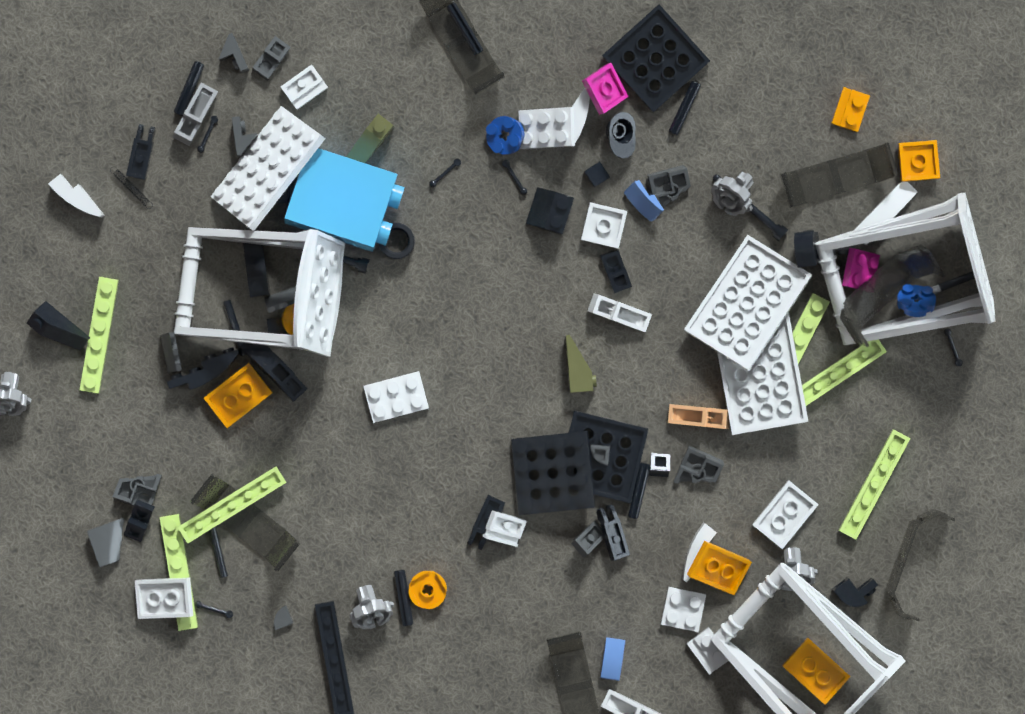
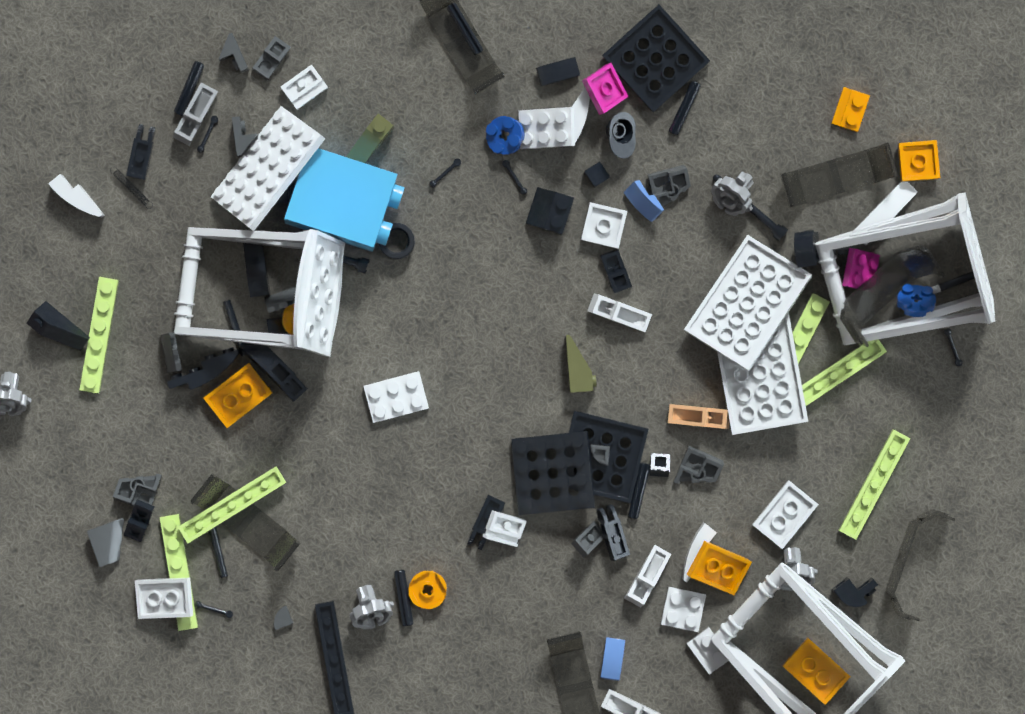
(558, 71): none -> black slope
(647, 576): none -> white slope

